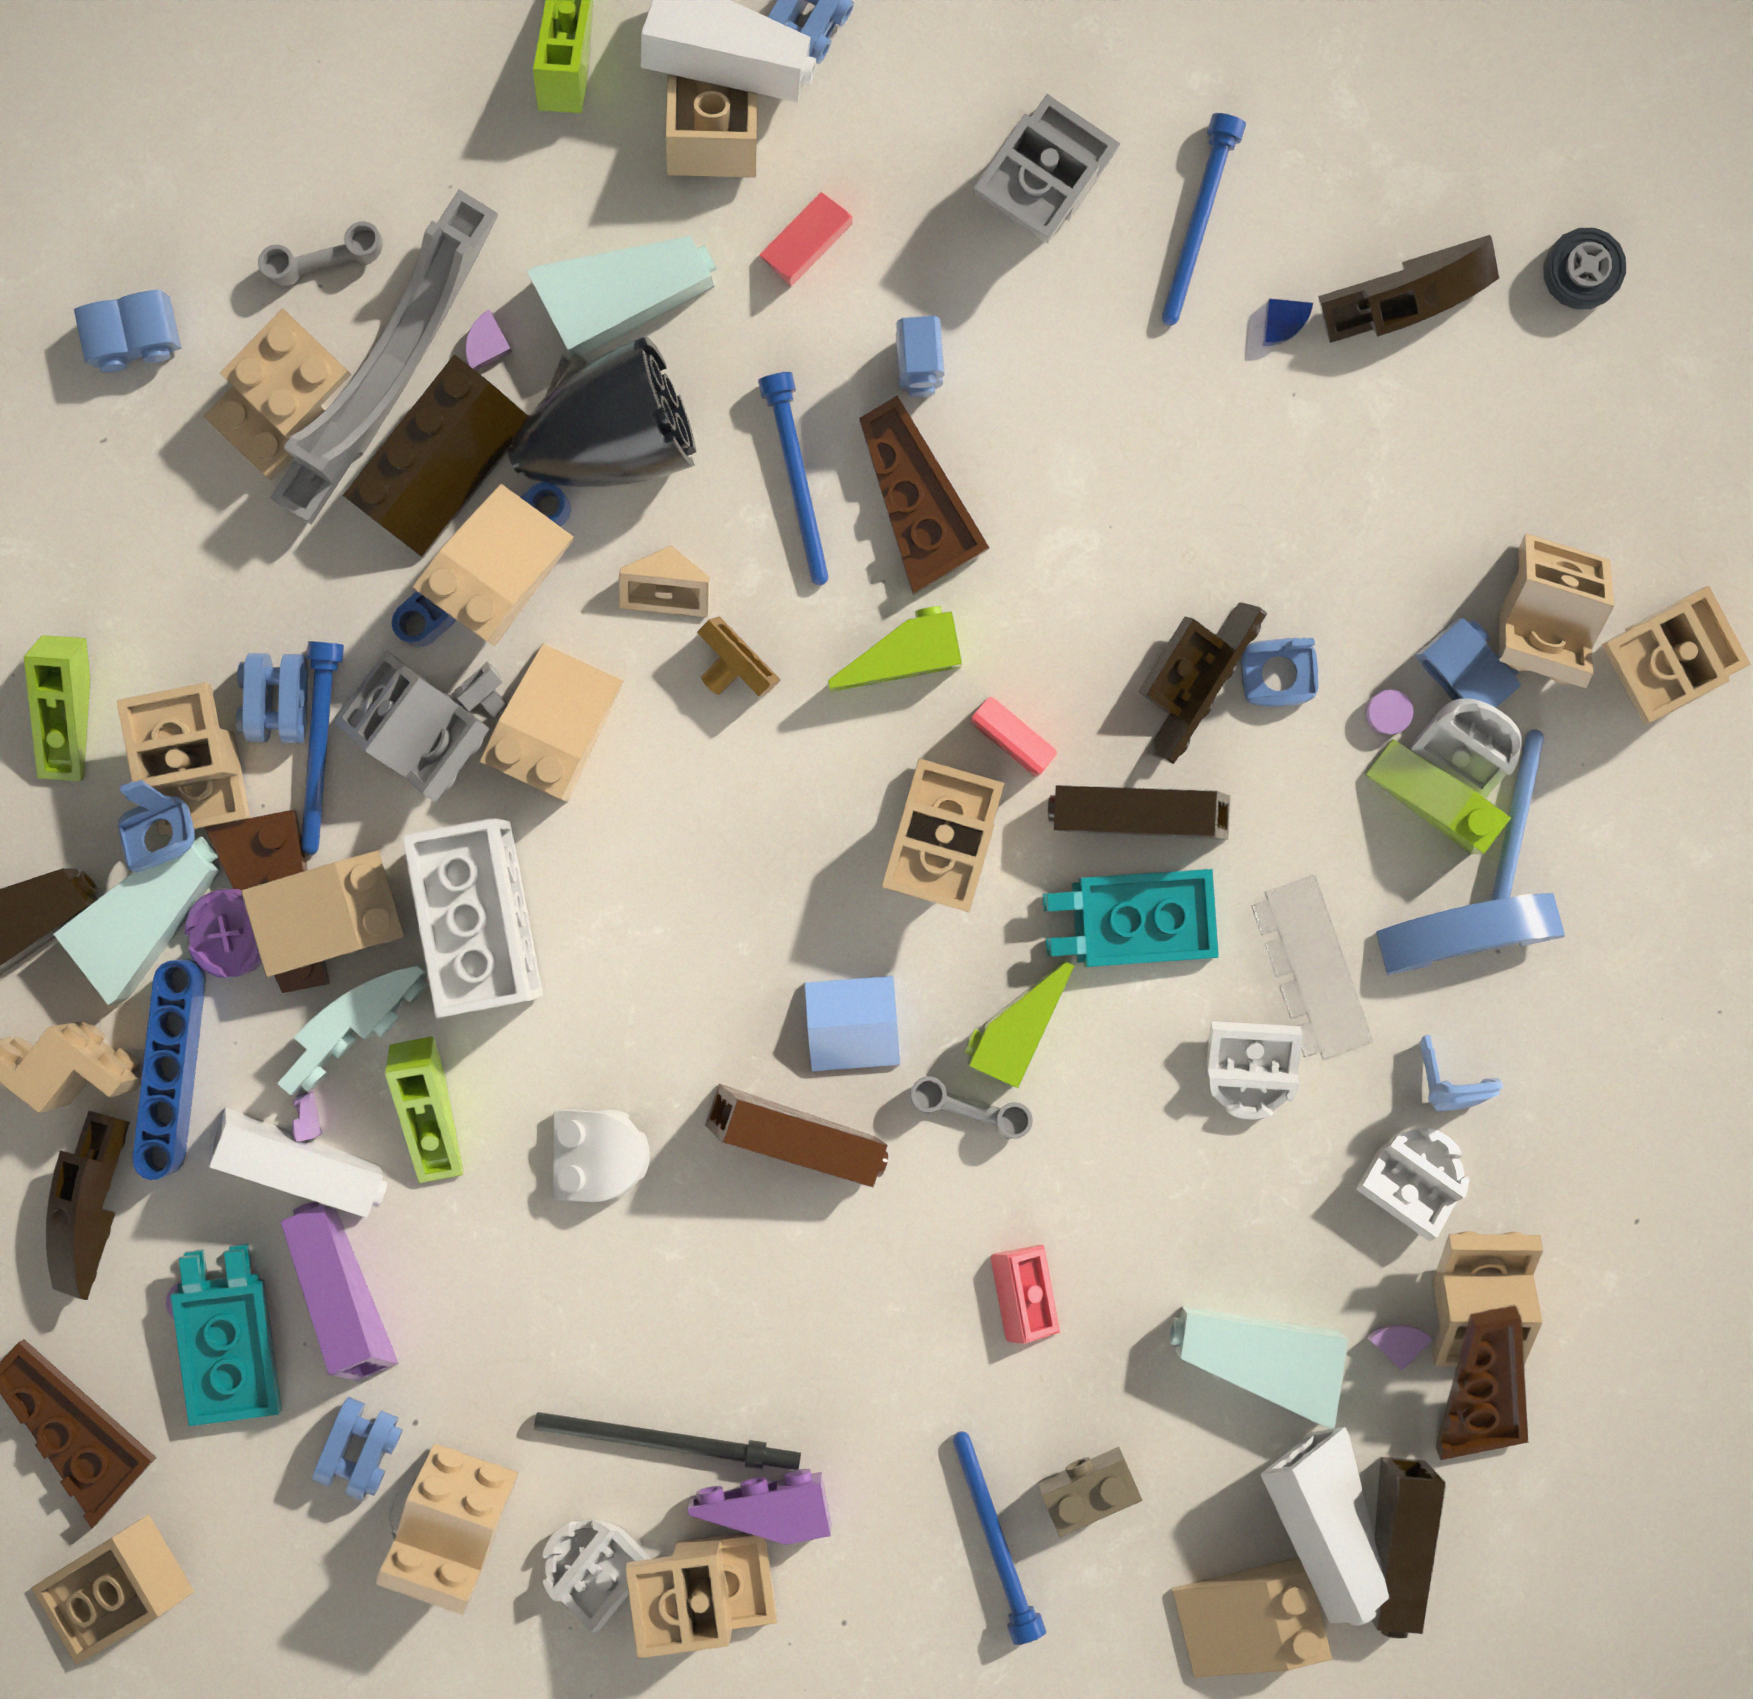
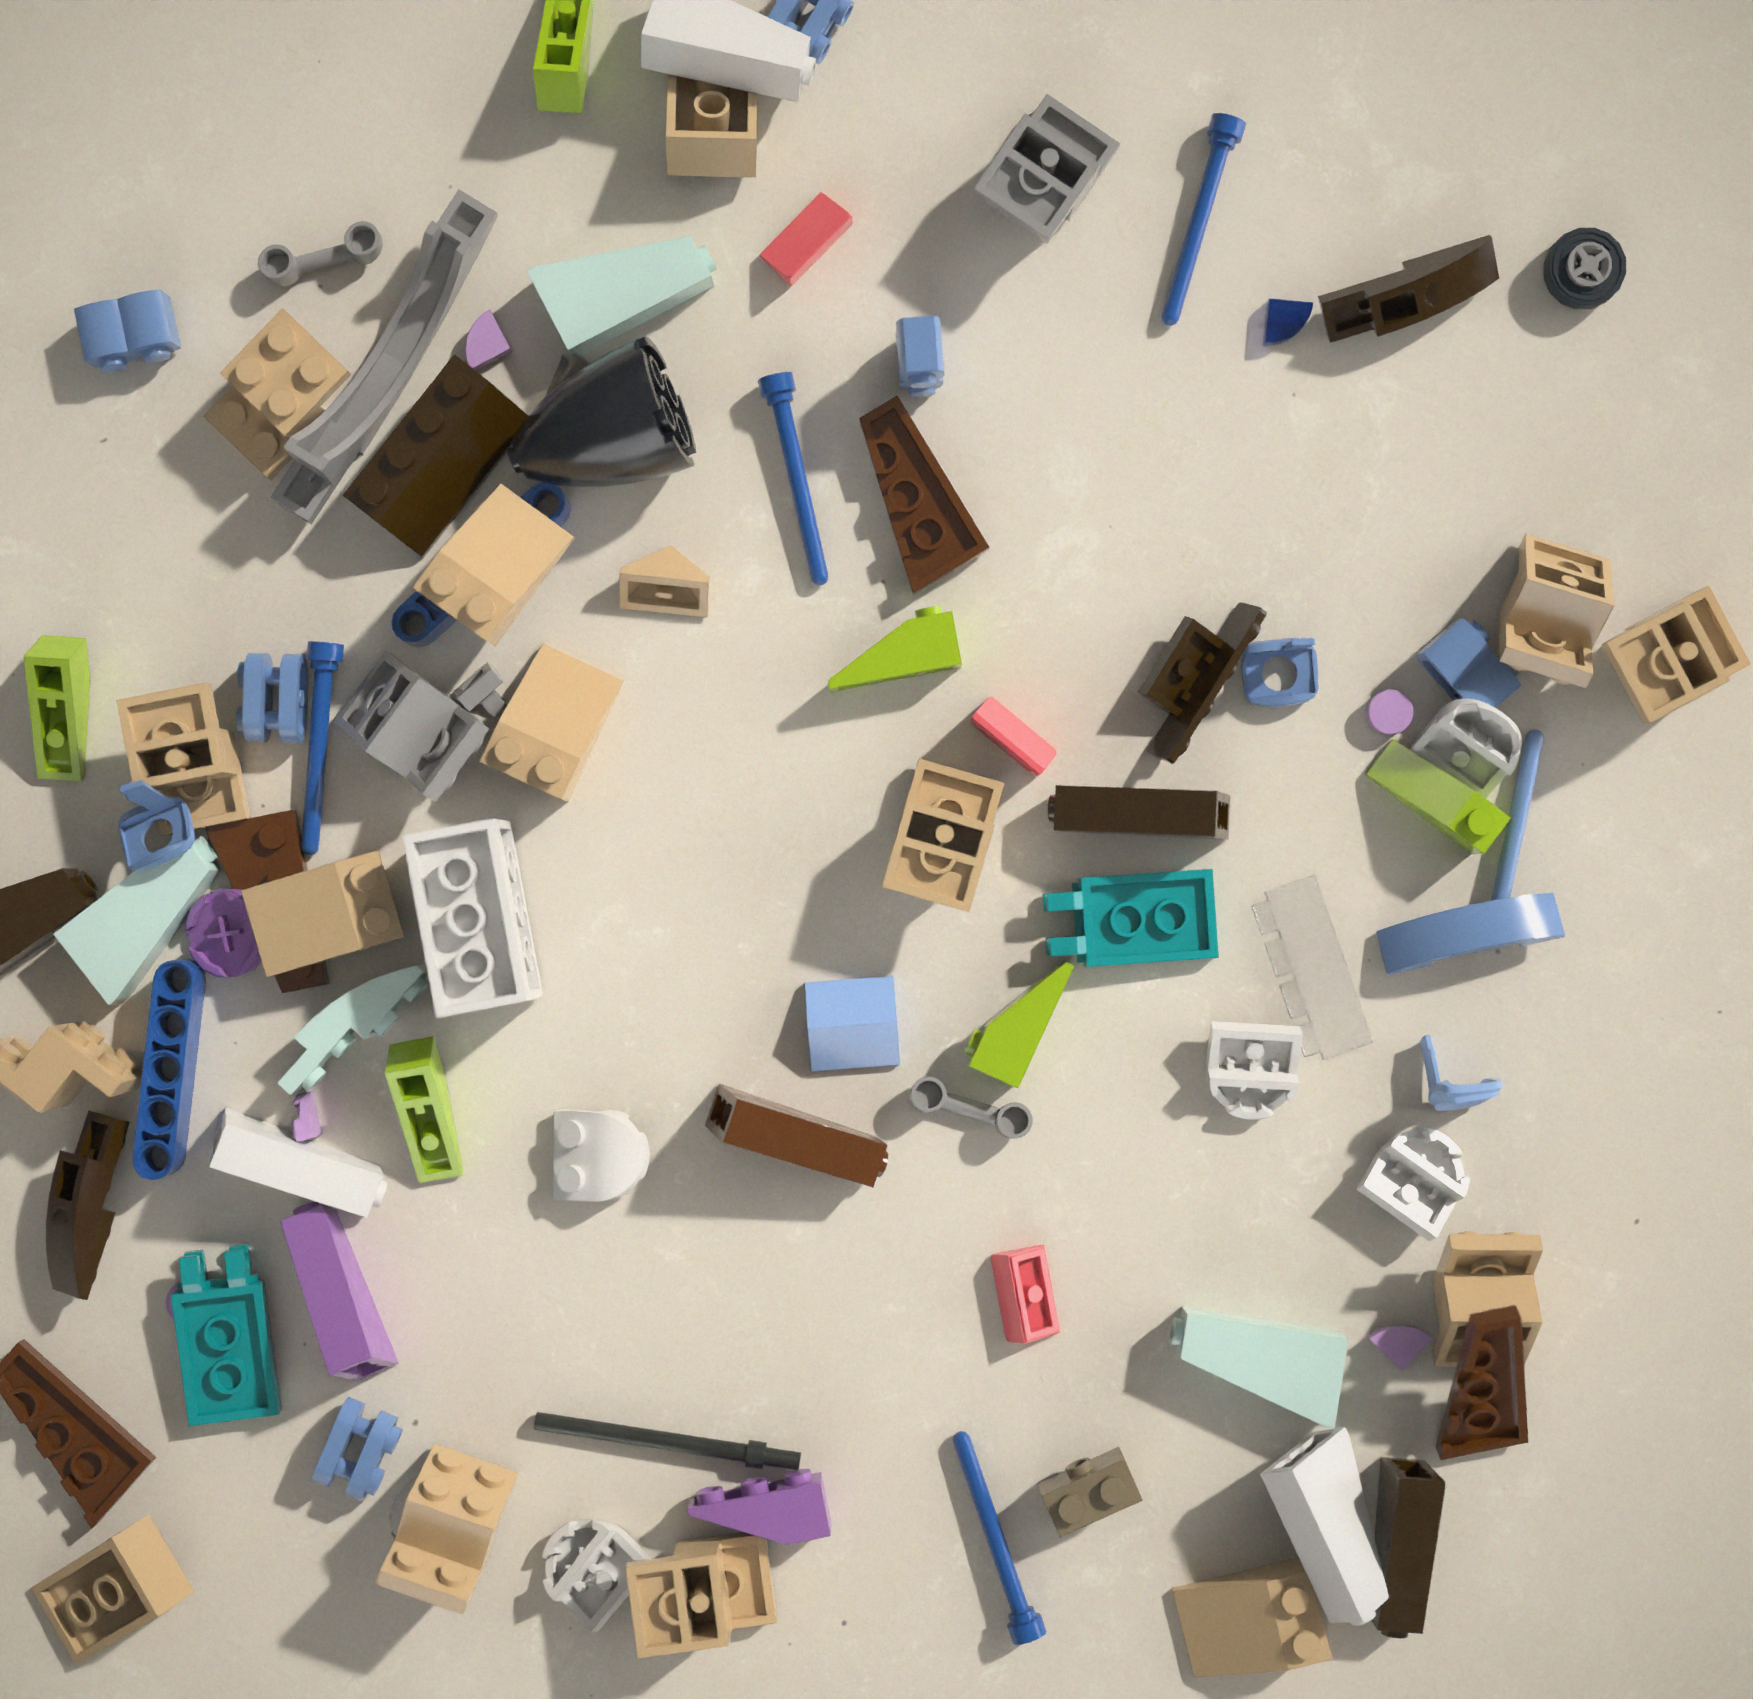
(734, 661): pearl gold tile -> none

